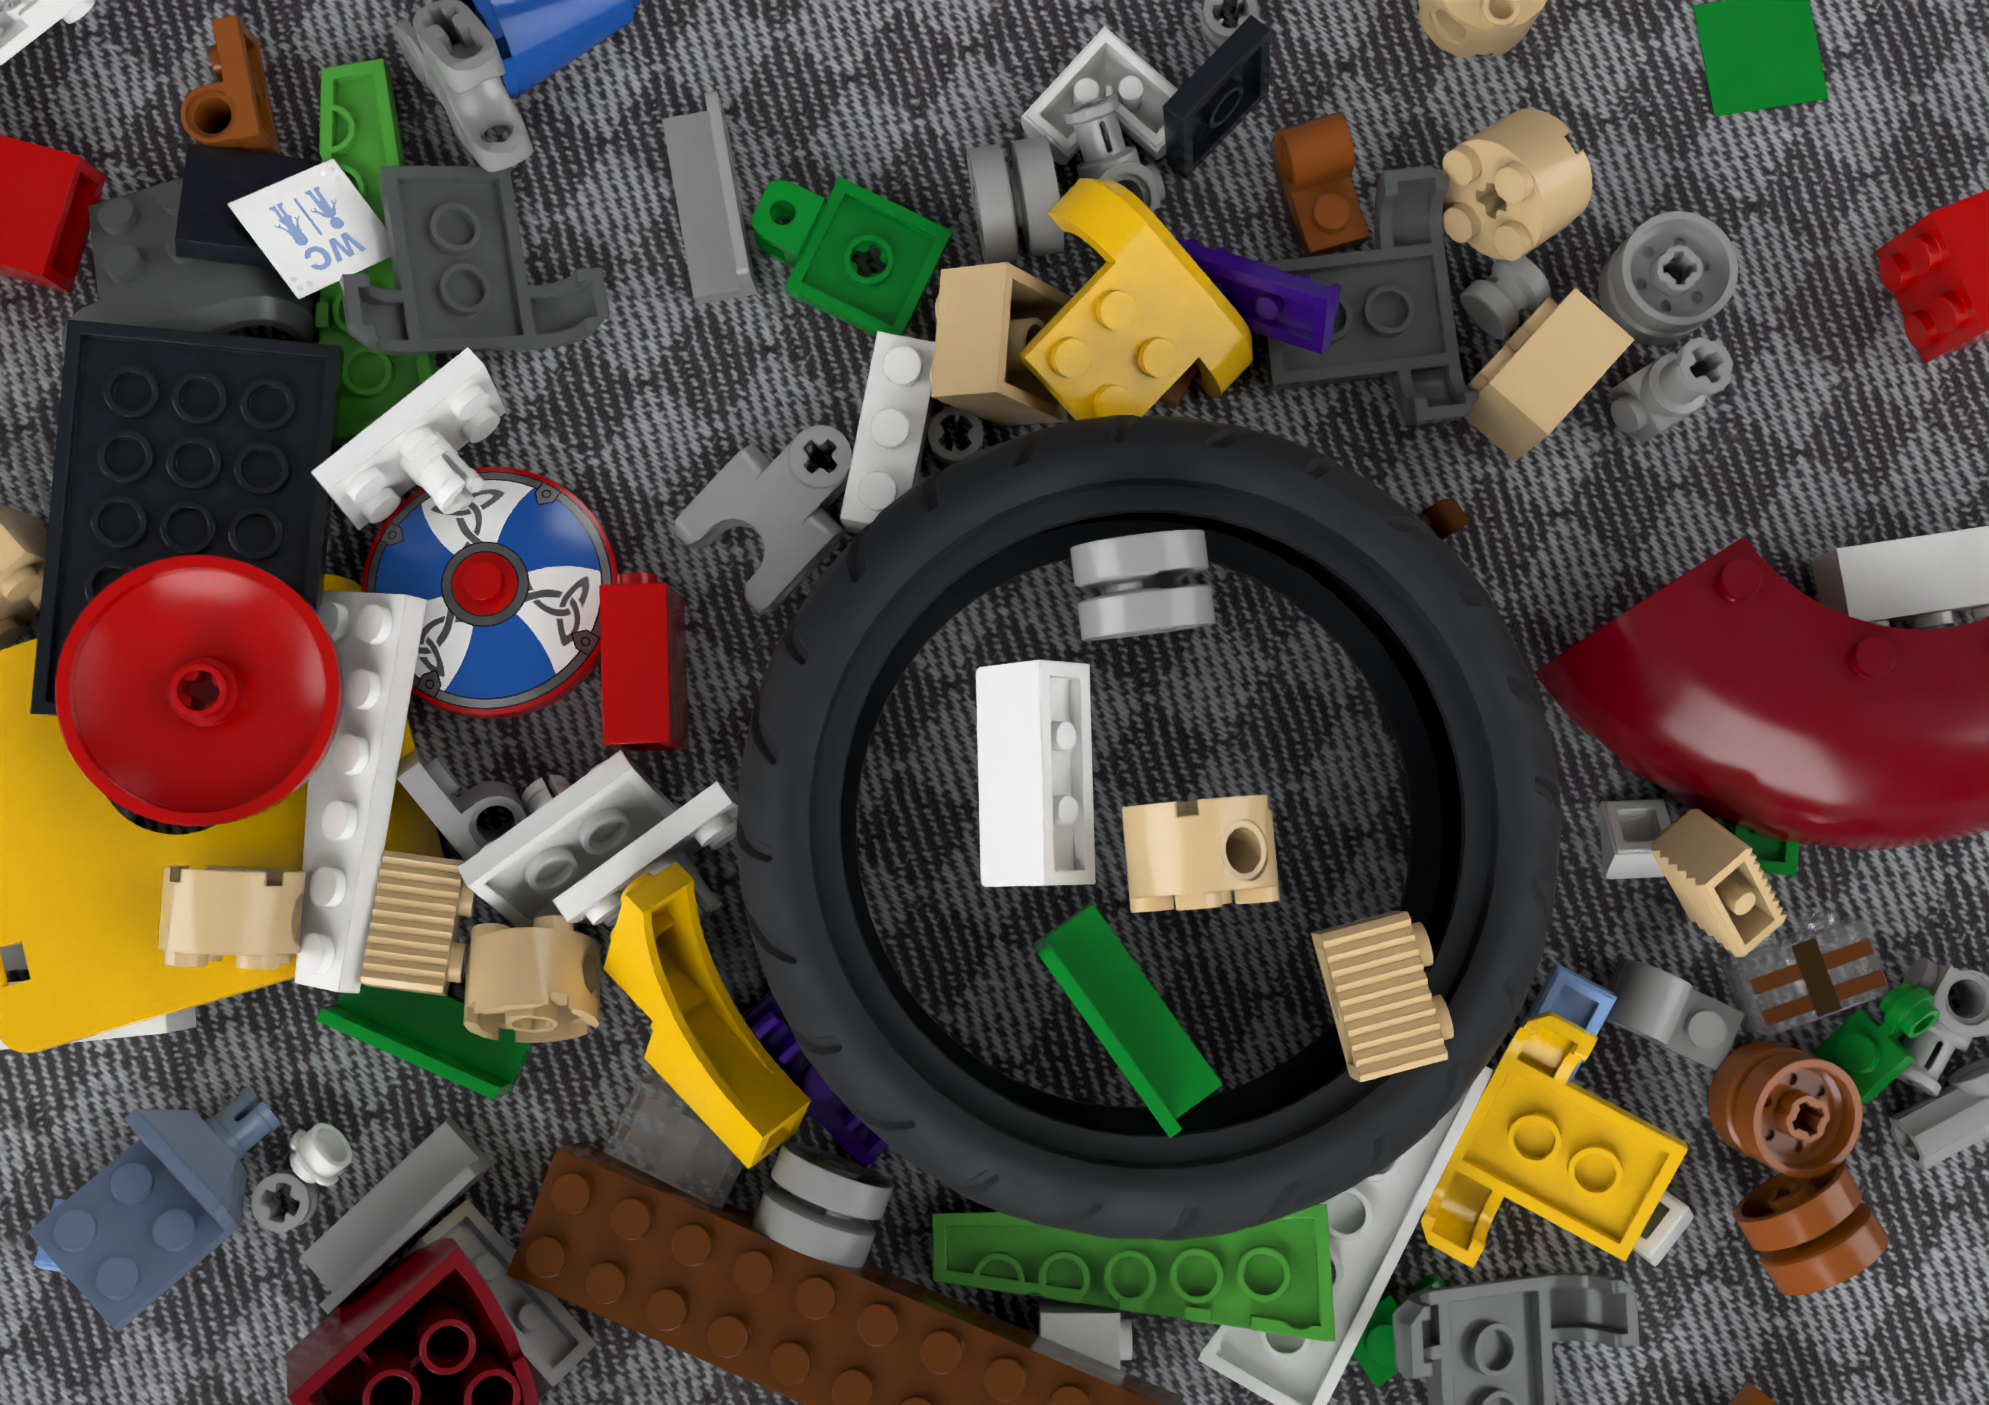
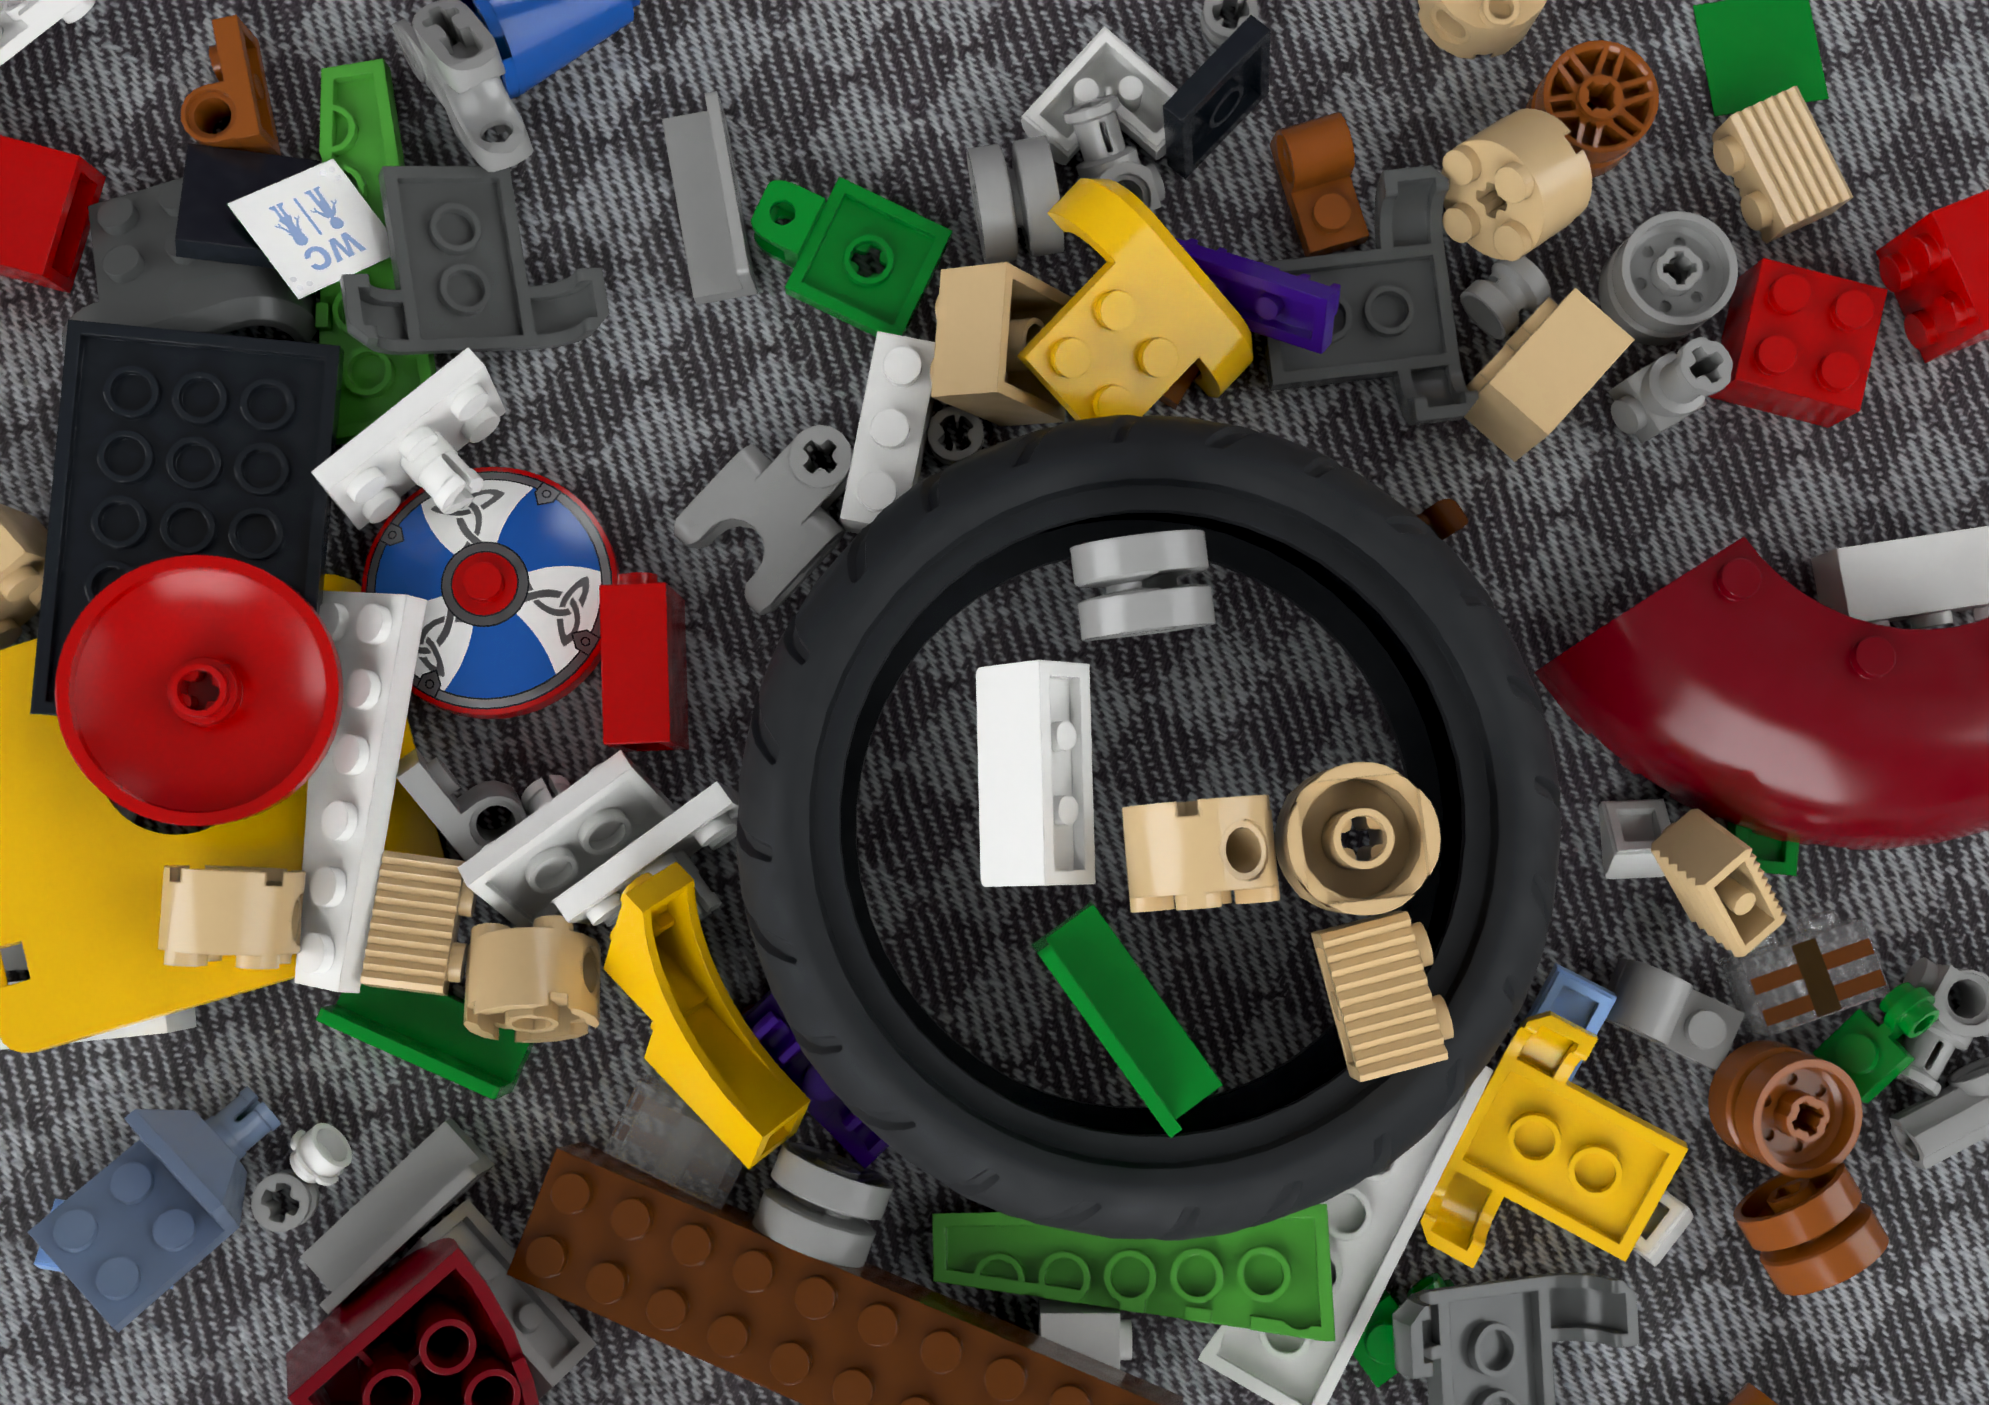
(1400, 848): none -> tan brick
(1603, 99): none -> dark orange wheel
(1780, 165): none -> tan brick
(1800, 342): none -> red brick

